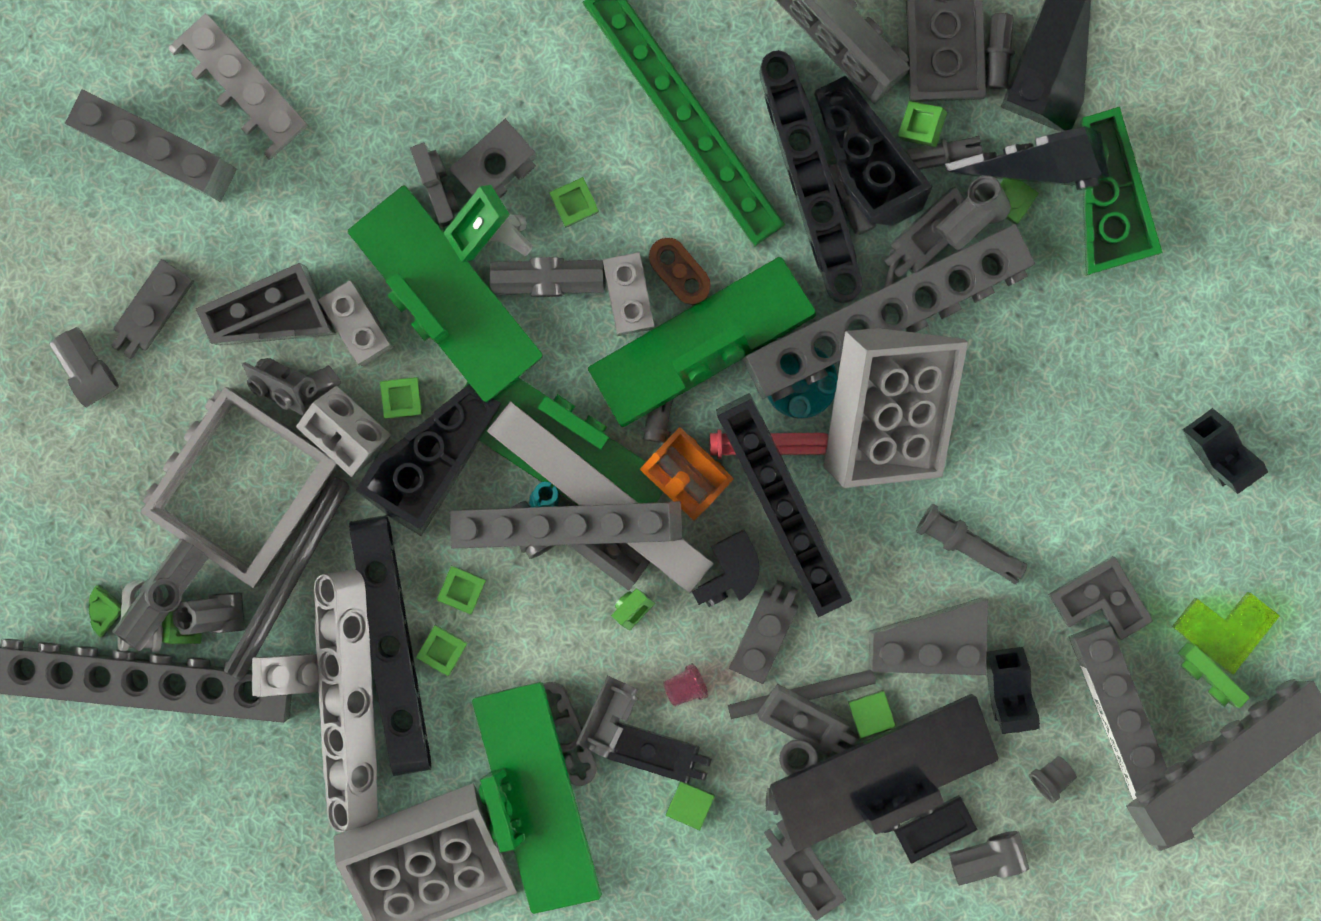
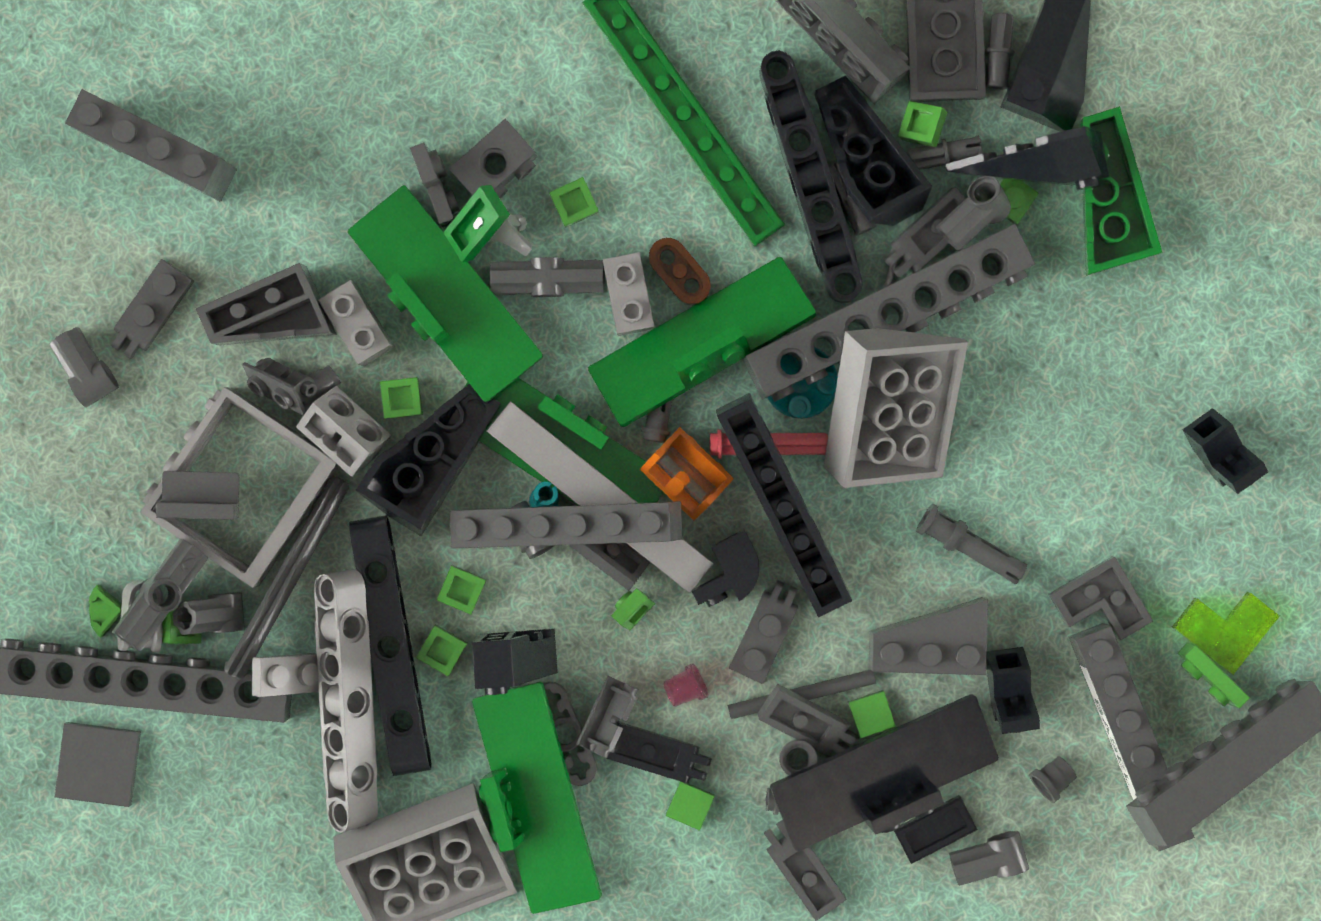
(97, 764): none -> dark grey tile
(199, 495): none -> dark grey panel
(242, 83): light grey hinge -> none
(513, 659): none -> black wedge

